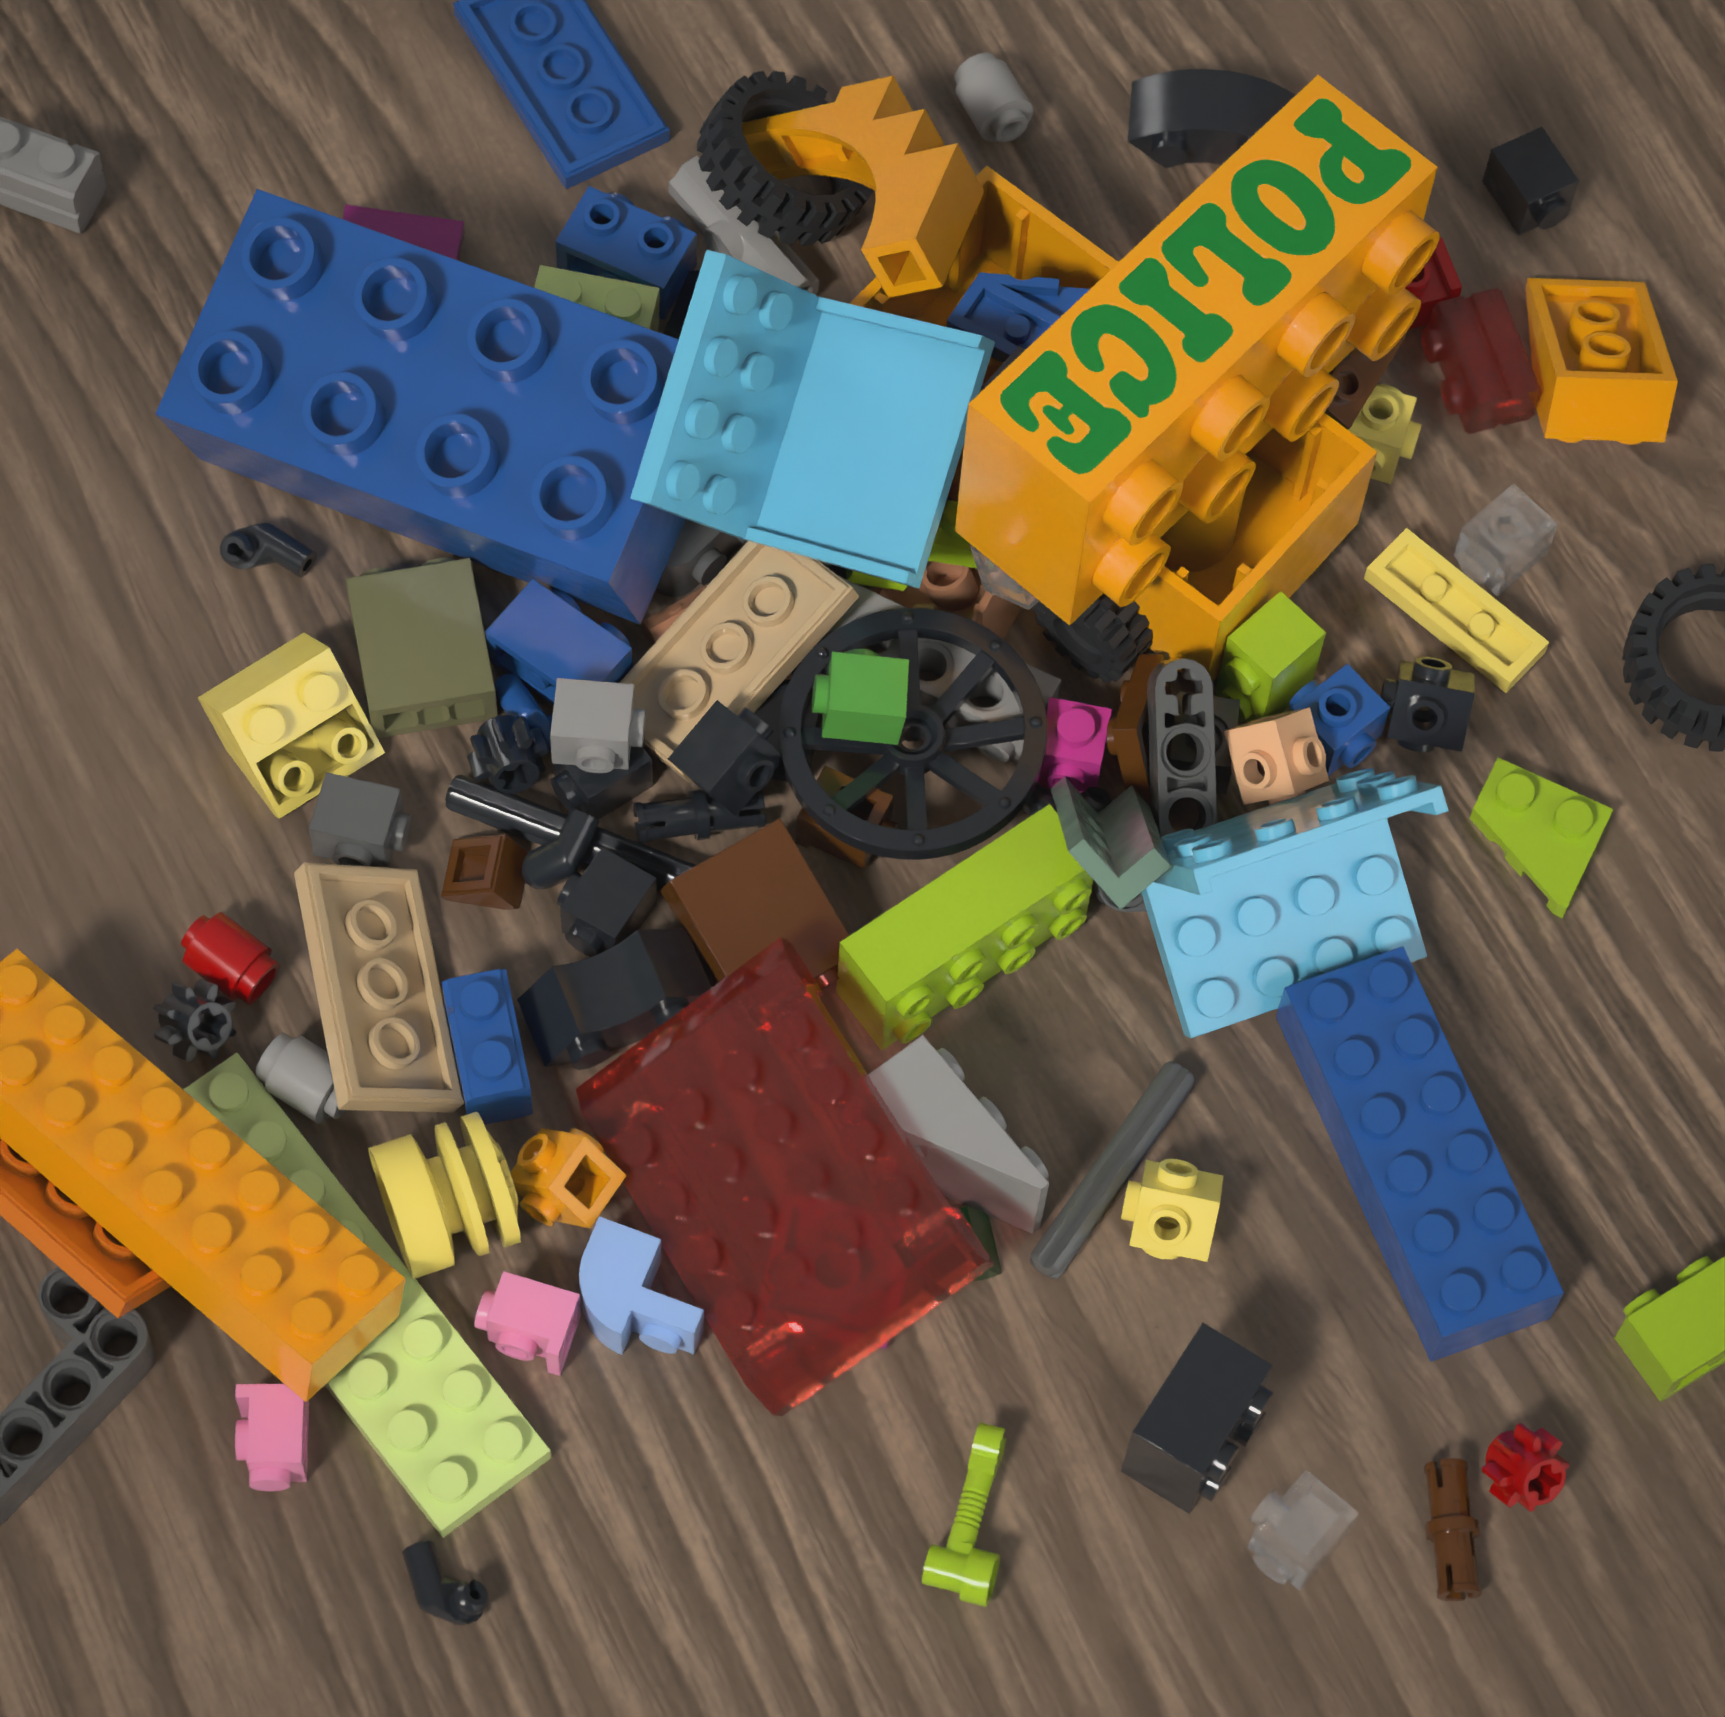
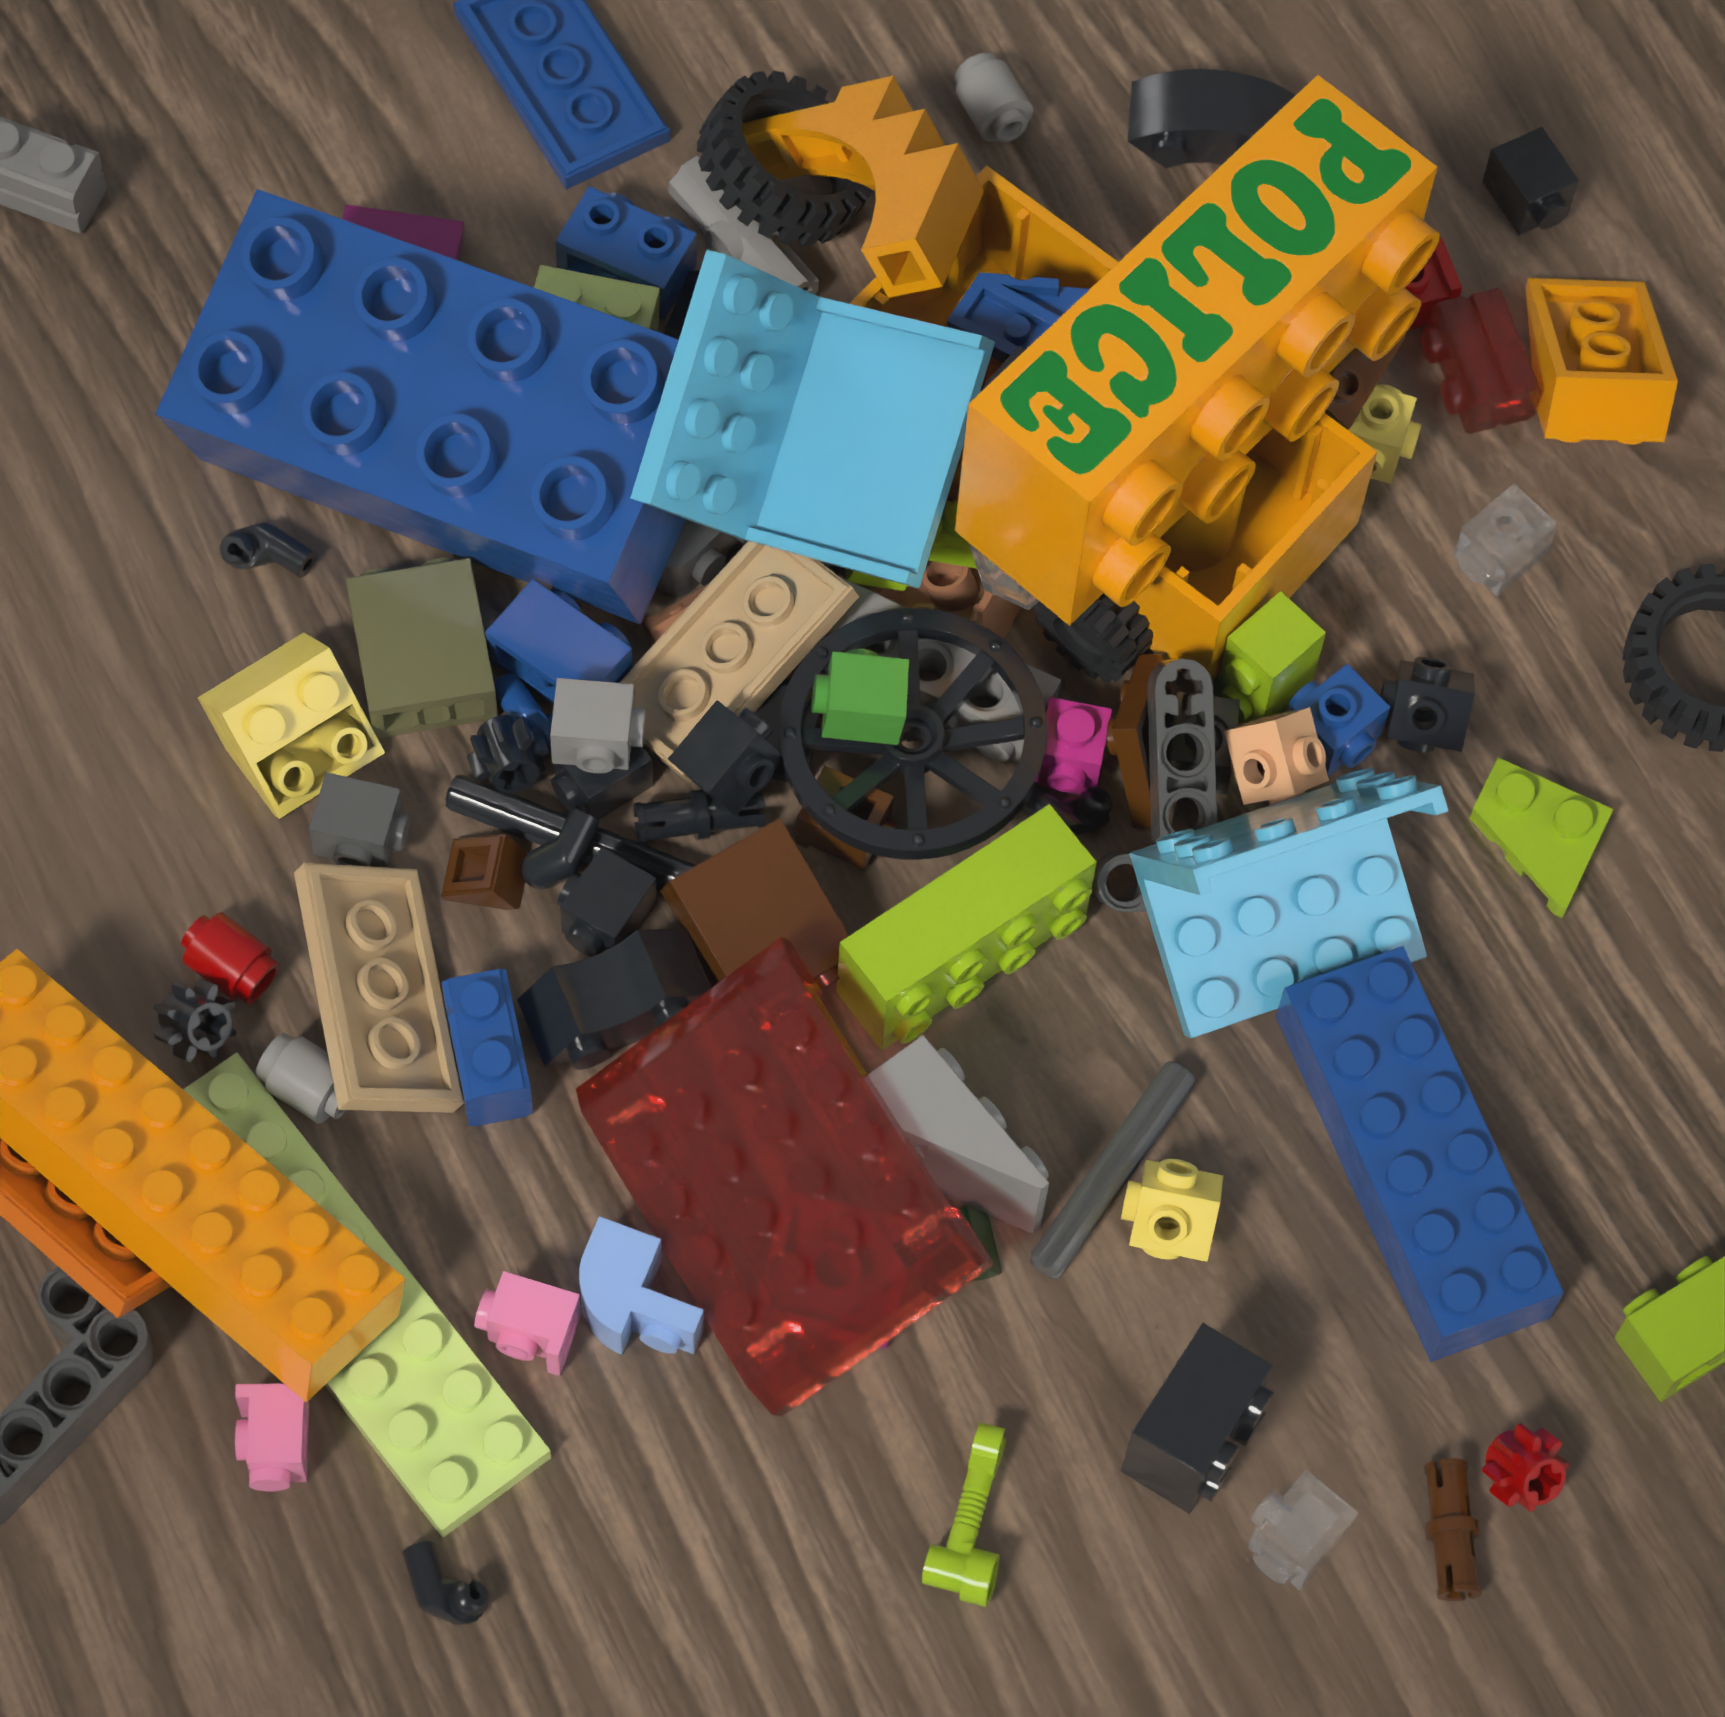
(446, 1194): light yellow wheel -> none
(565, 1177): light orange brick -> none
(1114, 846): sand green fence -> none
(1456, 610): light yellow plate -> none

